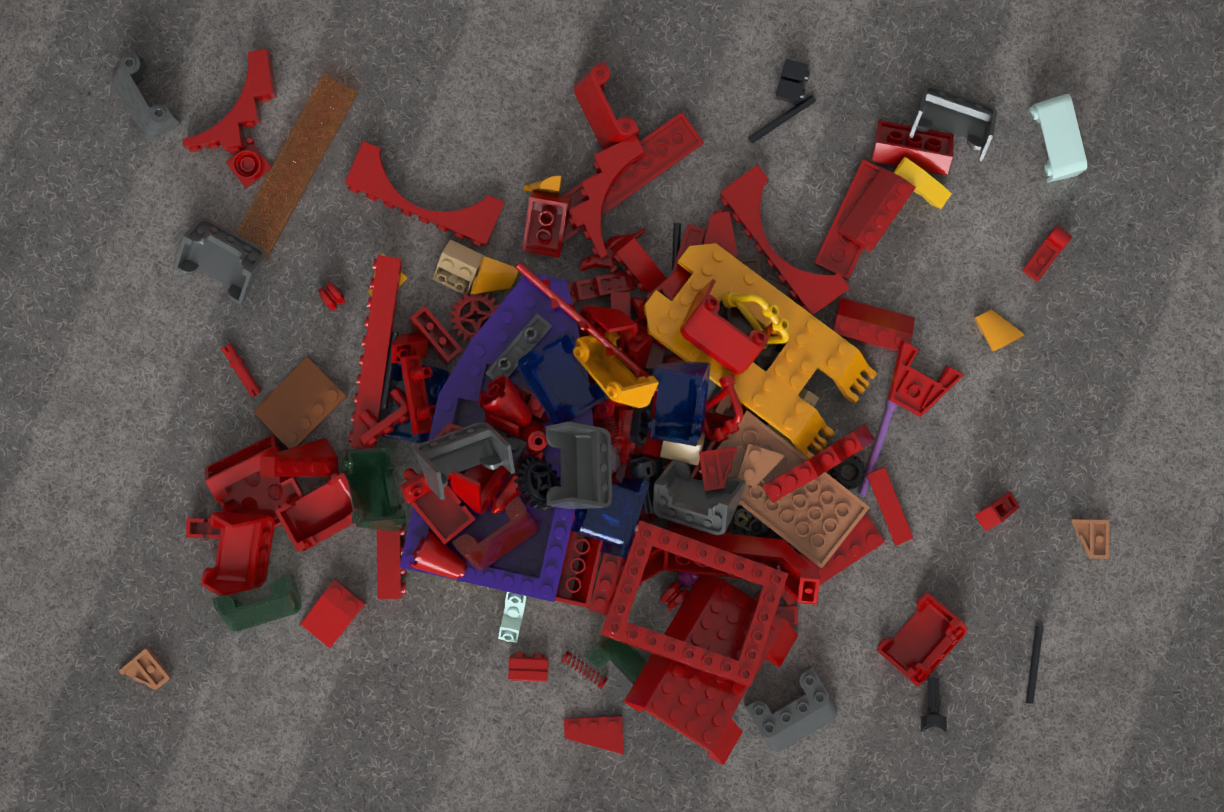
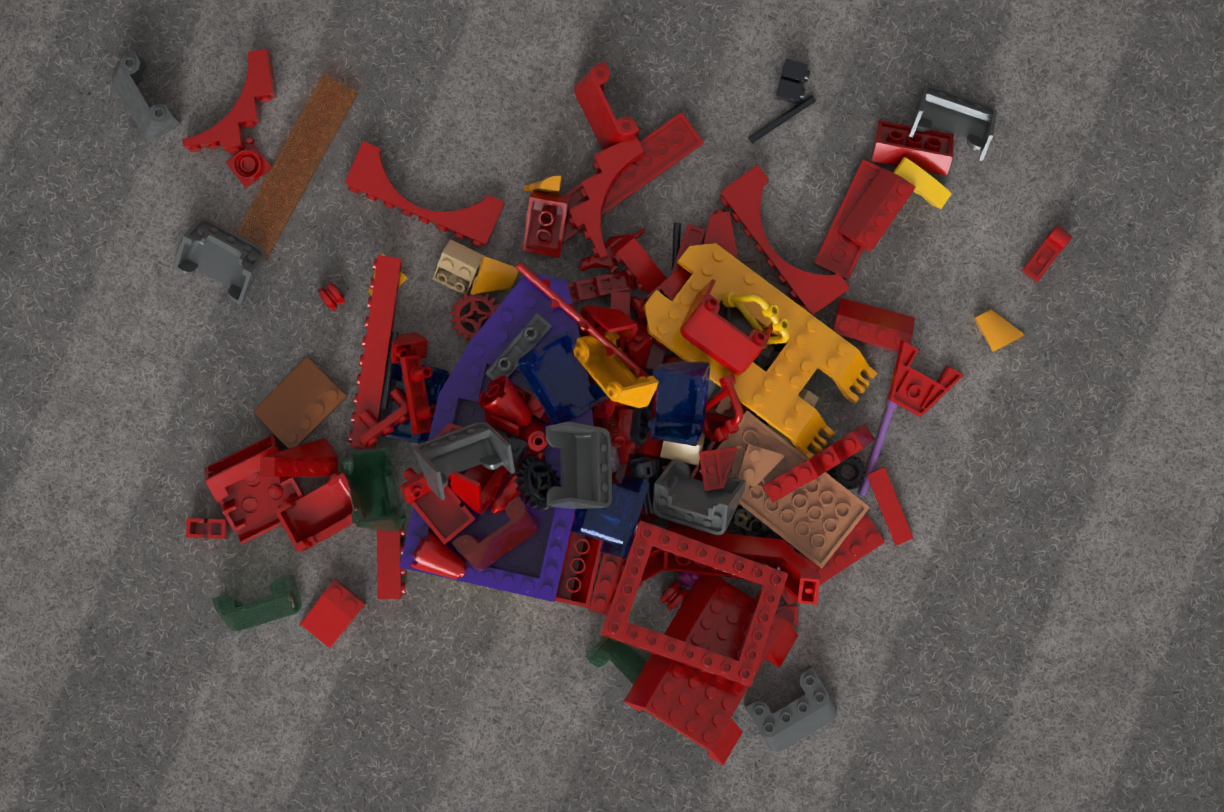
(147, 669): nougat wing -> none
(241, 370): red pin -> none
(241, 552): red windscreen -> none
(438, 338): red brick -> none
(512, 617): light aqua slope -> none
(528, 668): red brick -> none
(600, 685): red piece -> none
(600, 732): red wing -> none
(923, 640): red windscreen -> none
(933, 718): black piece -> none
(997, 511): red slope -> none
(1034, 664): black bar -> none
(1060, 137): light aqua windscreen -> none
(1094, 536): nougat wing -> none

